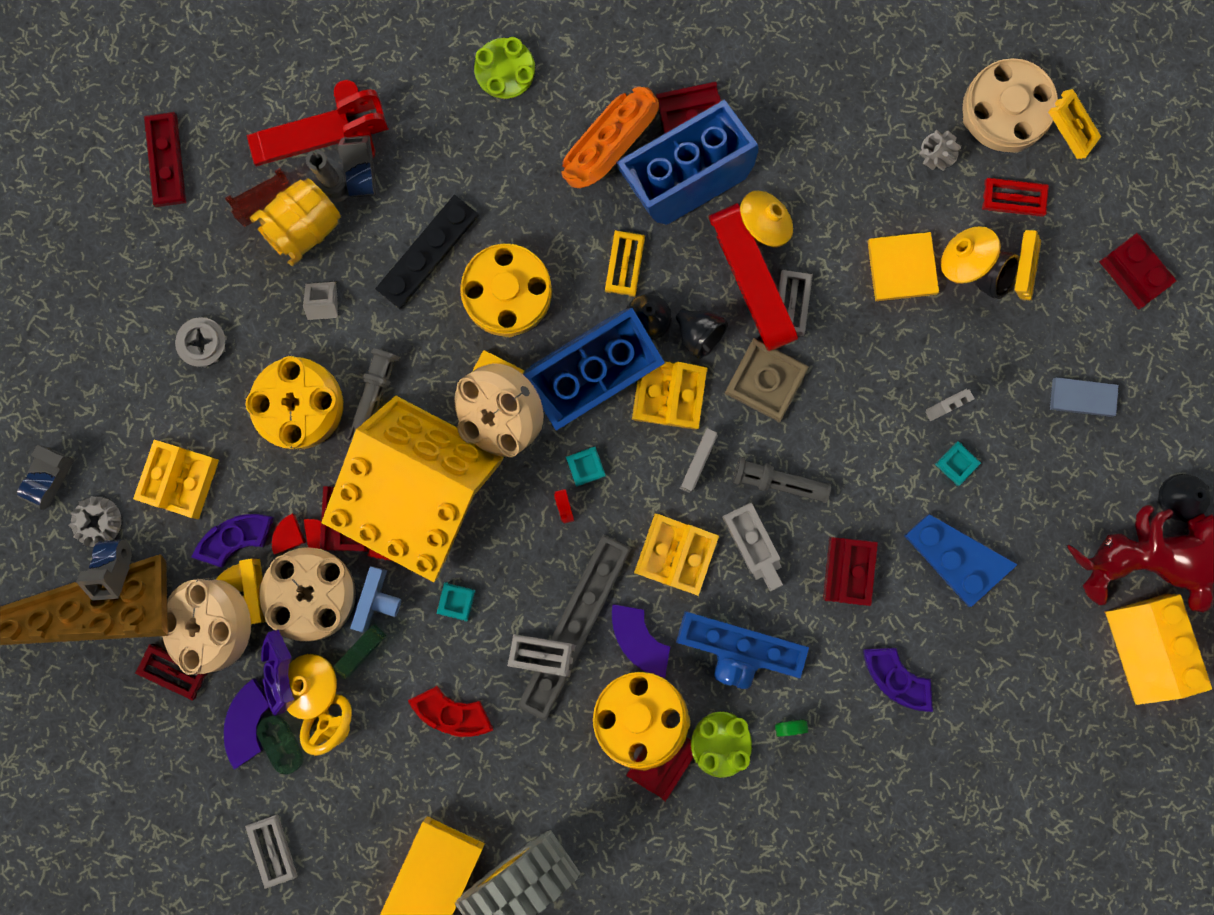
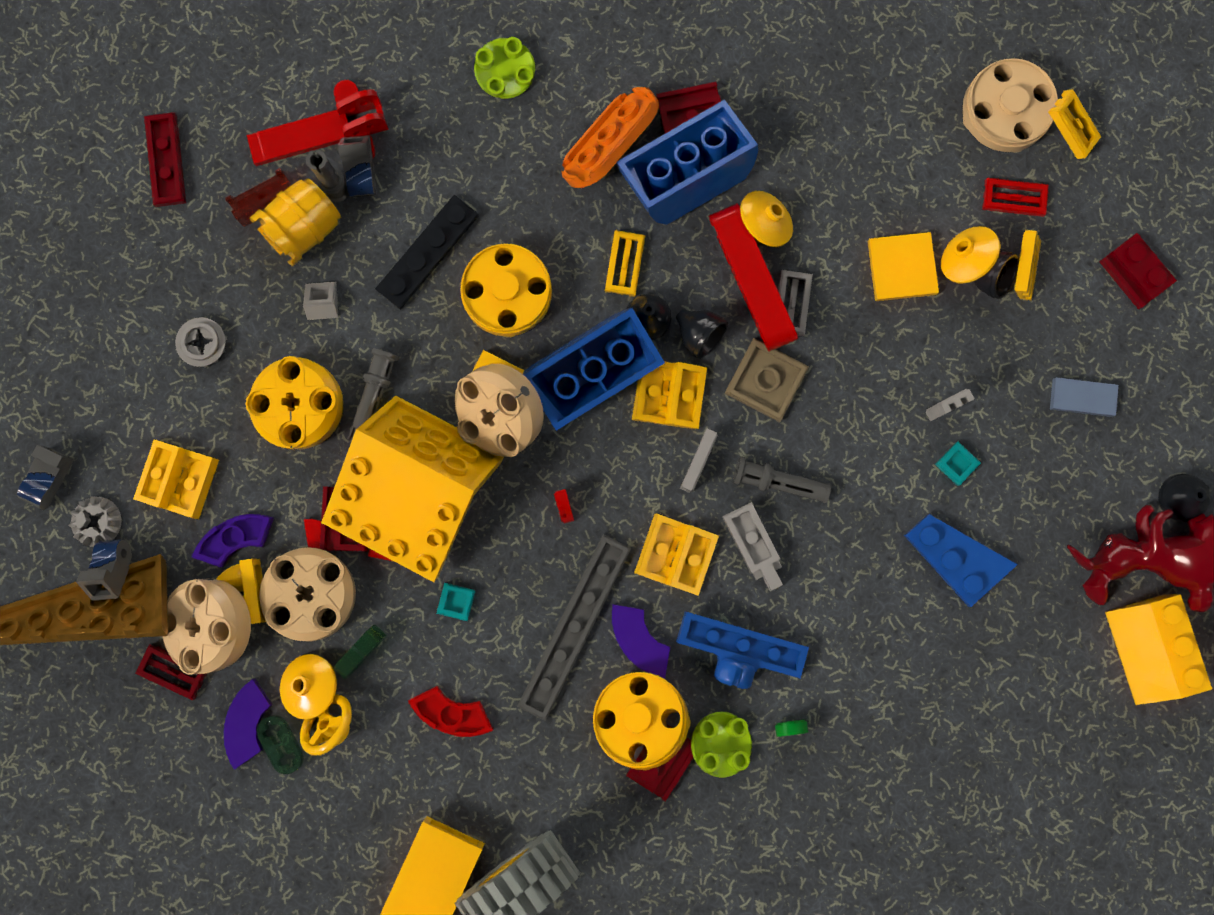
(276, 672): dark purple tile -> none
(283, 847): light grey tile -> none
(287, 535): red tile -> none
(373, 600): medium blue tile -> none
(565, 660): light grey tile -> none
(585, 466): teal tile -> none
(850, 571): dark red plate -> none
(896, 681): dark purple tile -> none
(939, 150): light grey gear -> none

